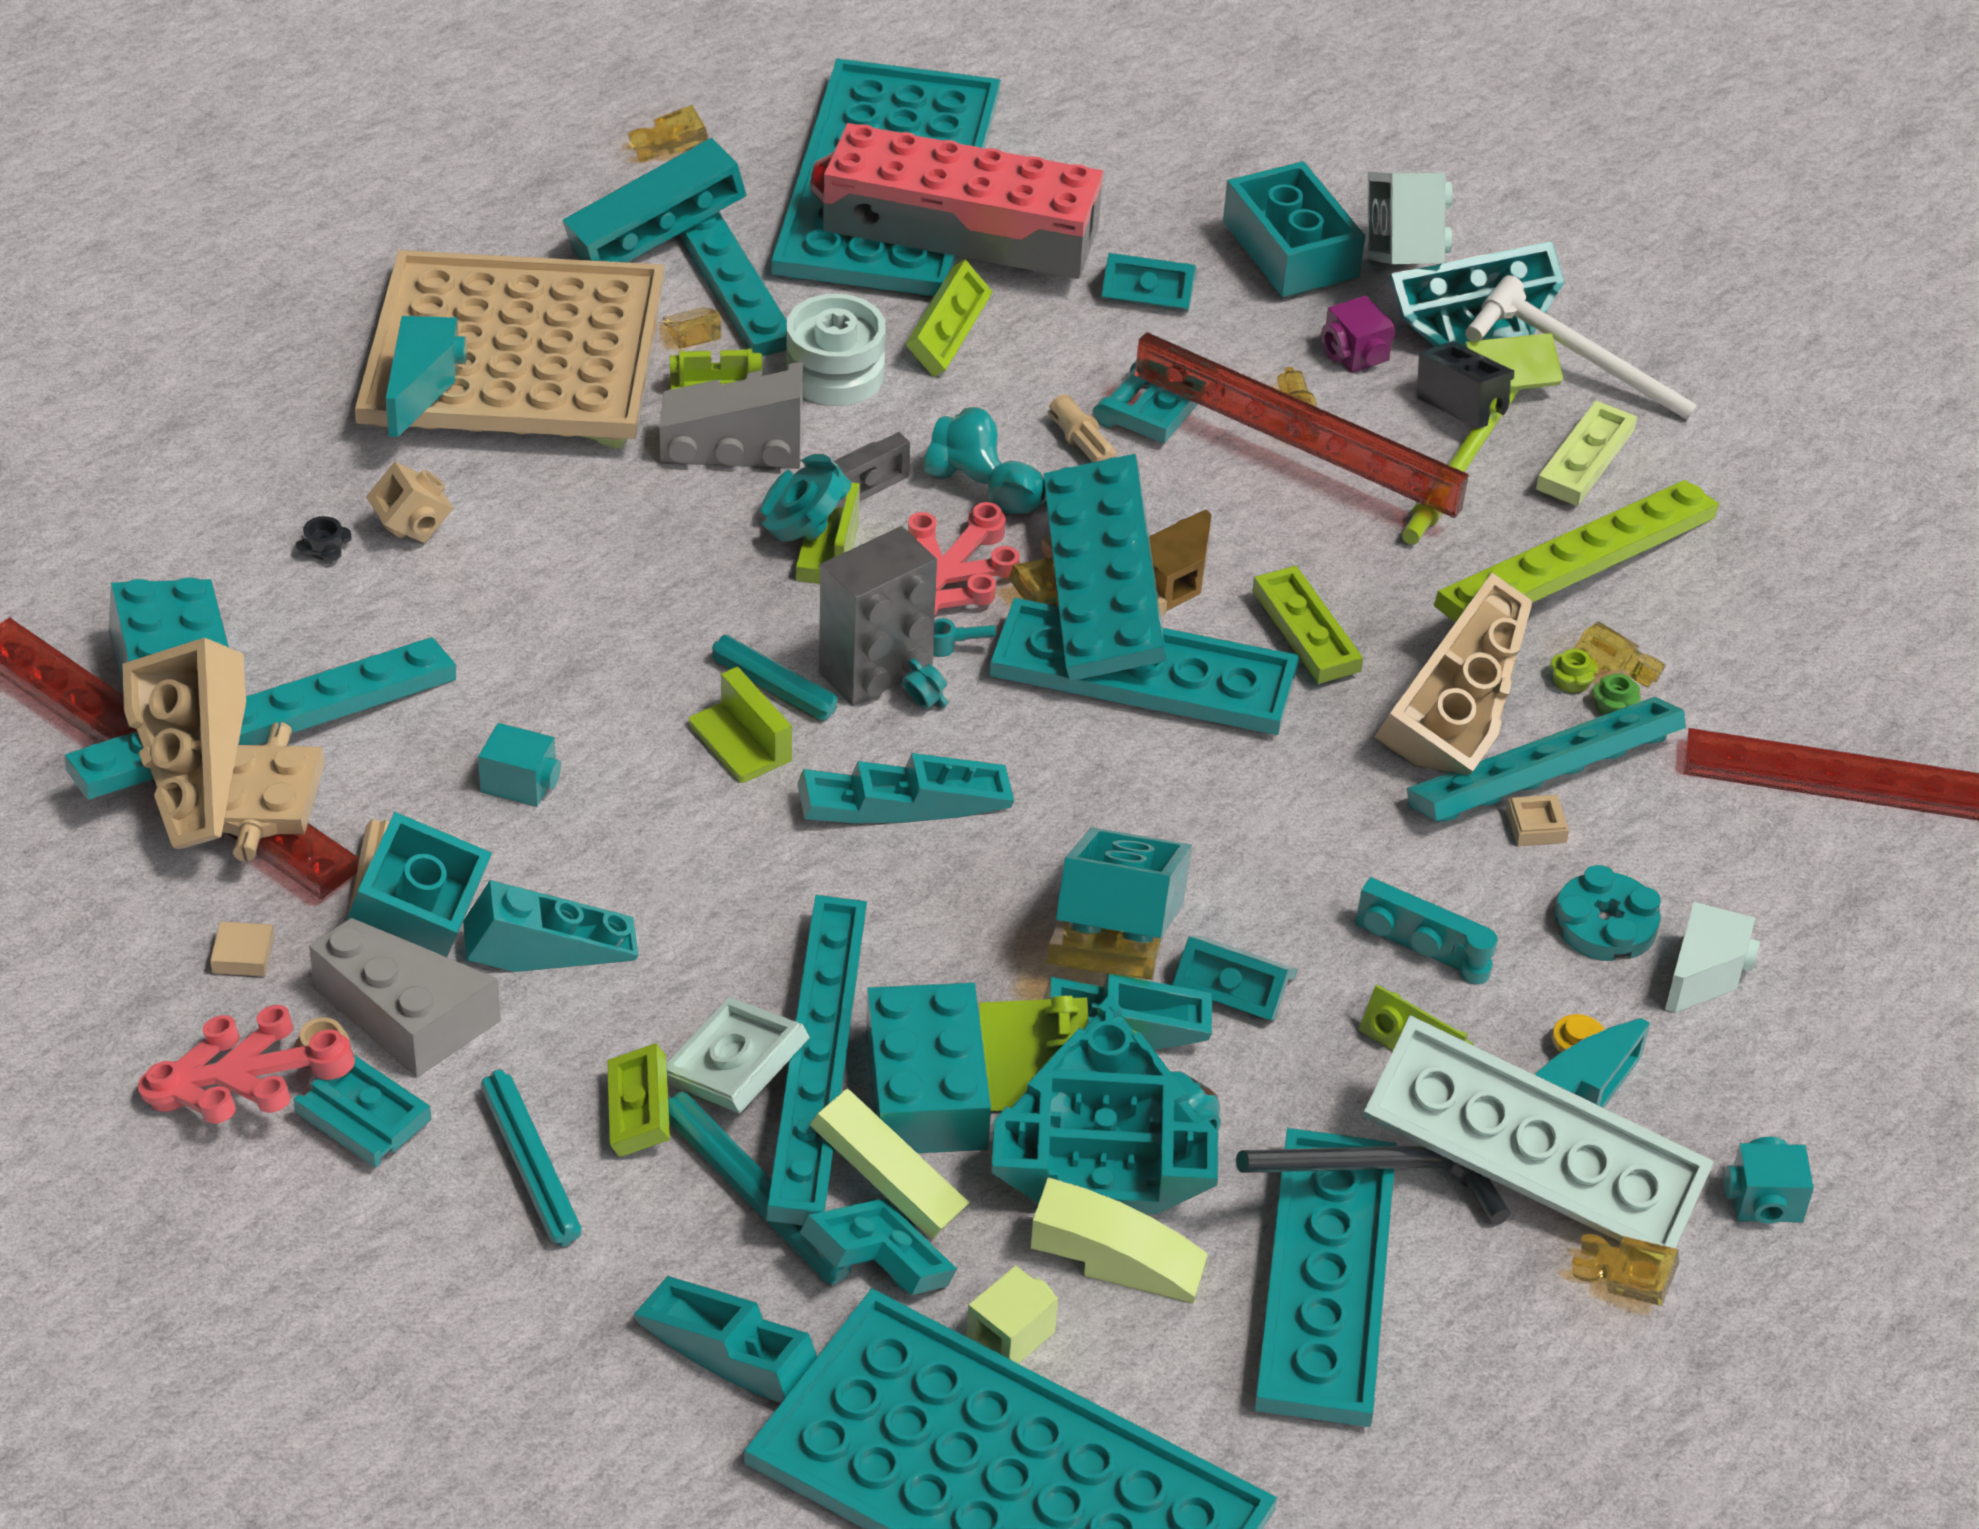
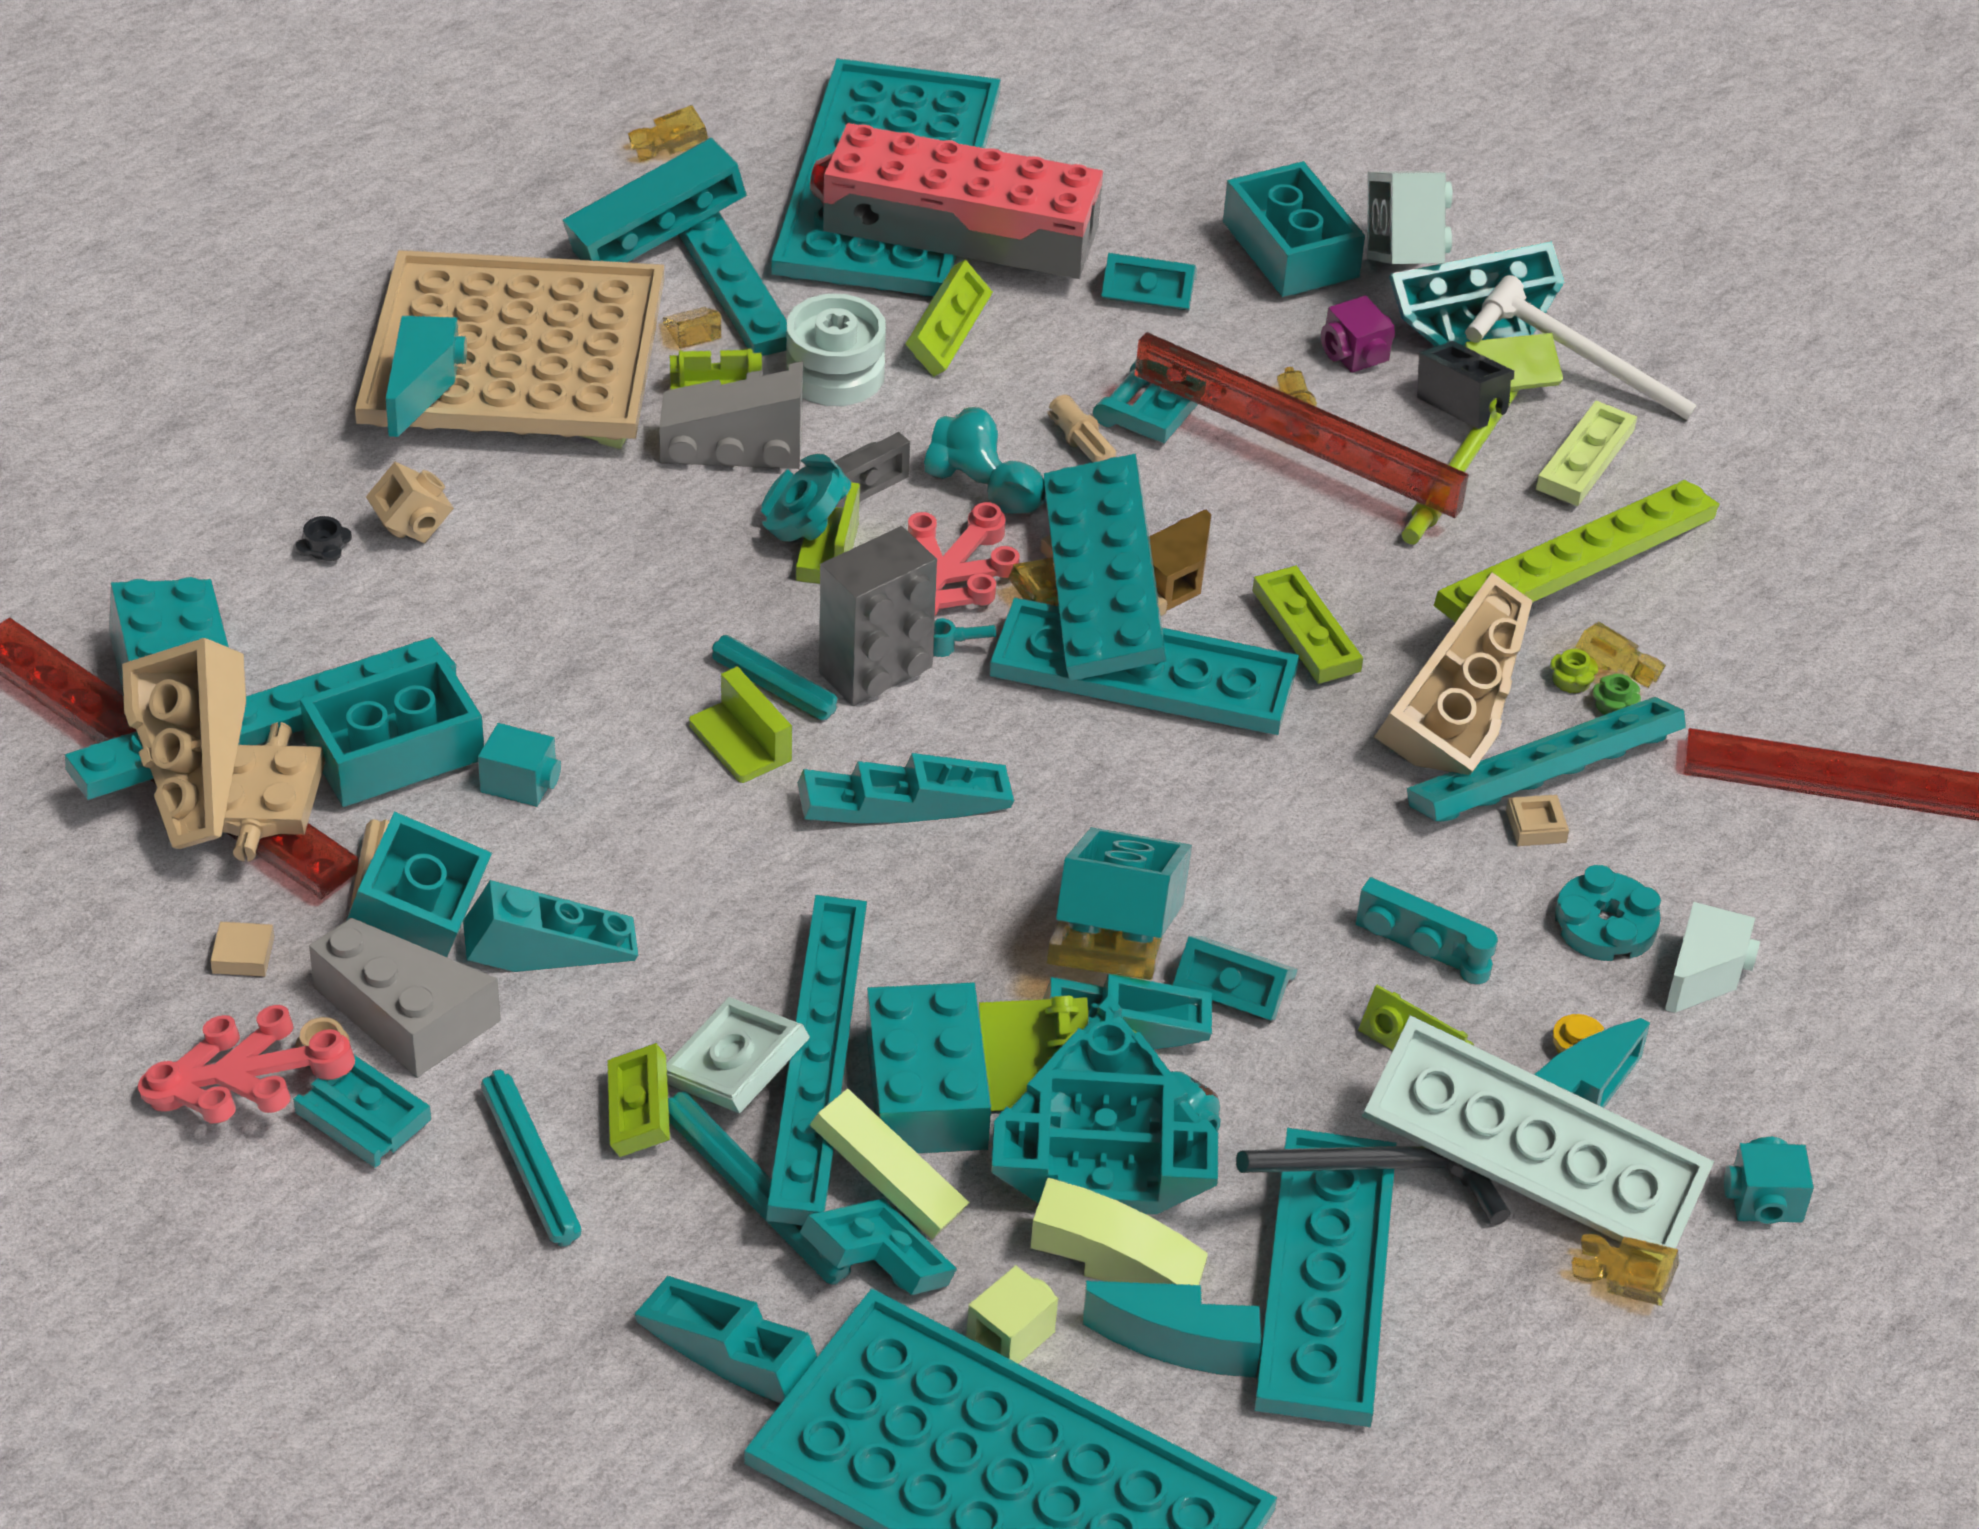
(393, 729): none -> teal brick
(925, 685): teal plate -> none
(1175, 1326): none -> teal slope

